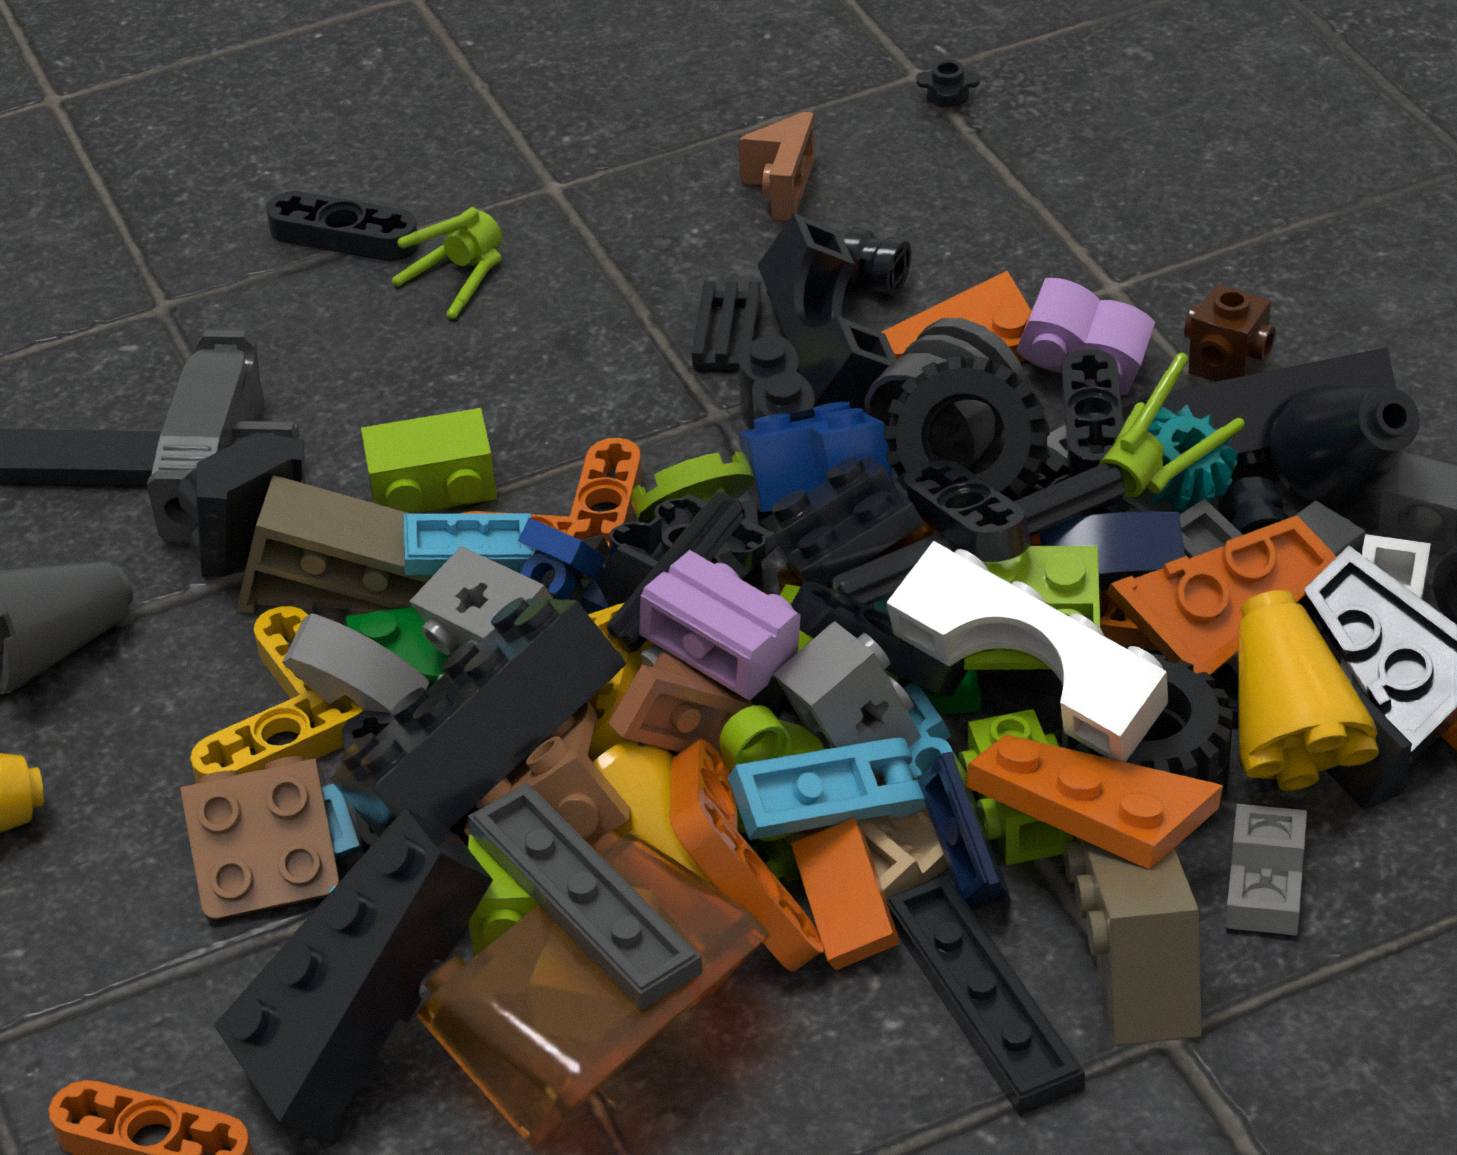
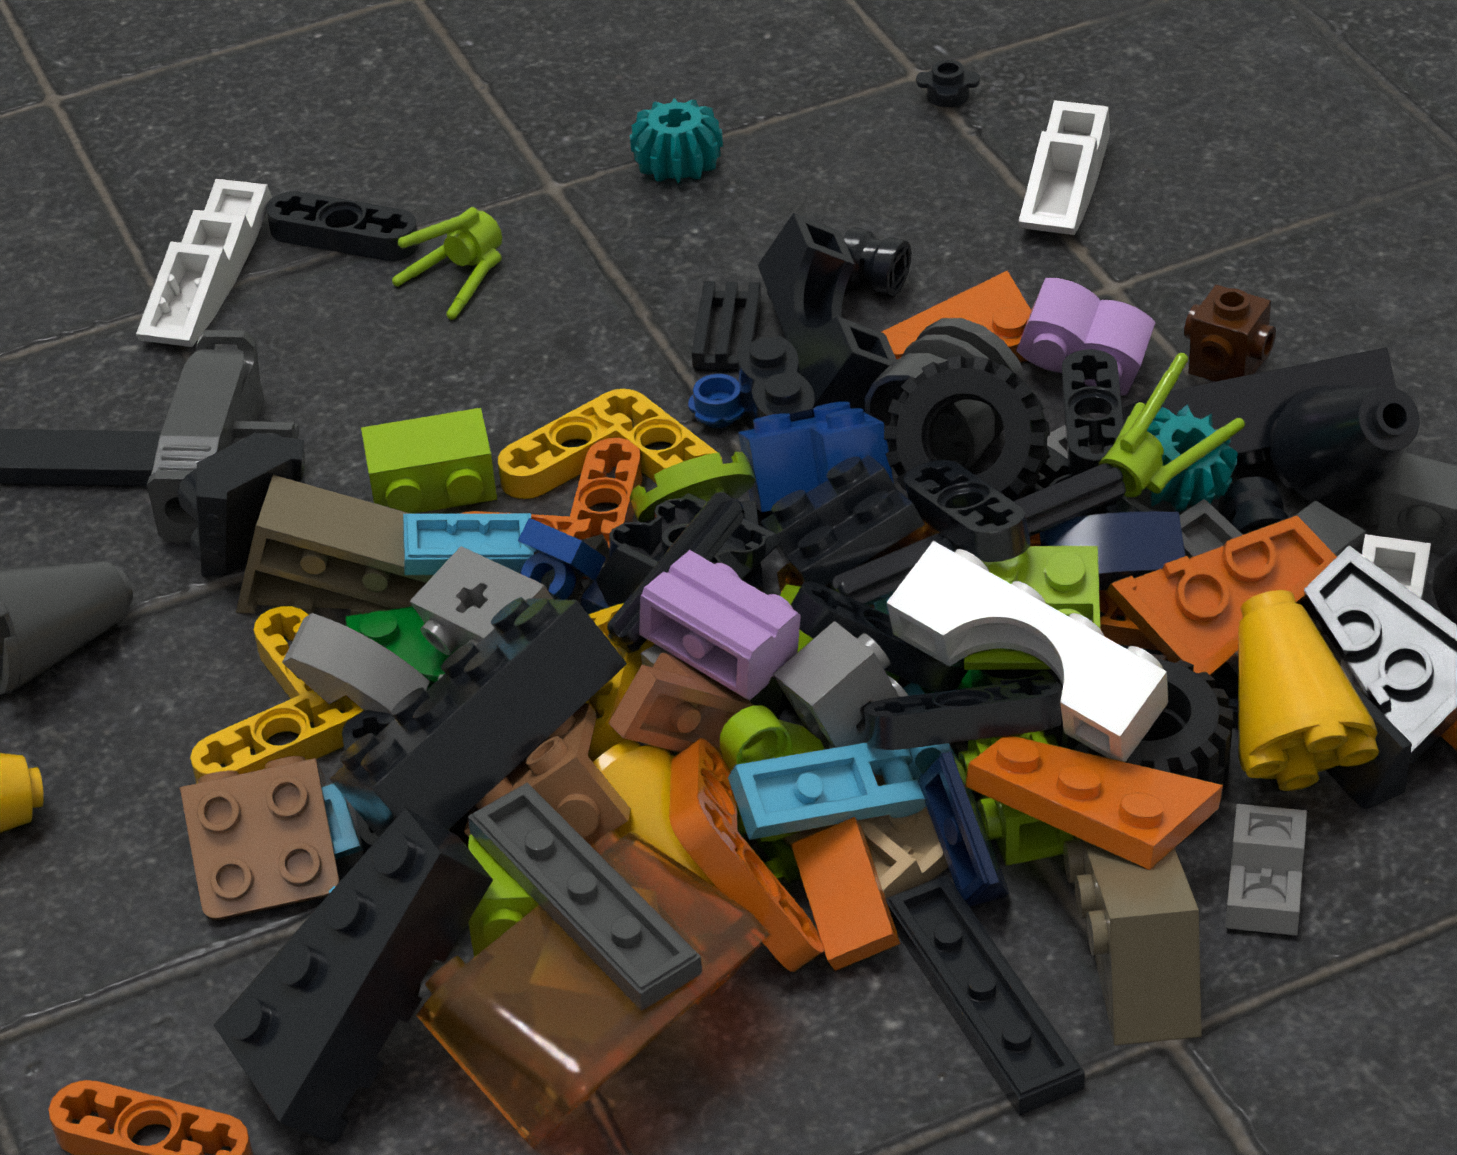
(205, 264): none -> white slope
(541, 462): none -> yellow beam
(676, 140): none -> teal gear
(716, 400): none -> blue plate
(780, 161): nougat slope -> none
(994, 707): none -> black beam
(1066, 167): none -> white slope

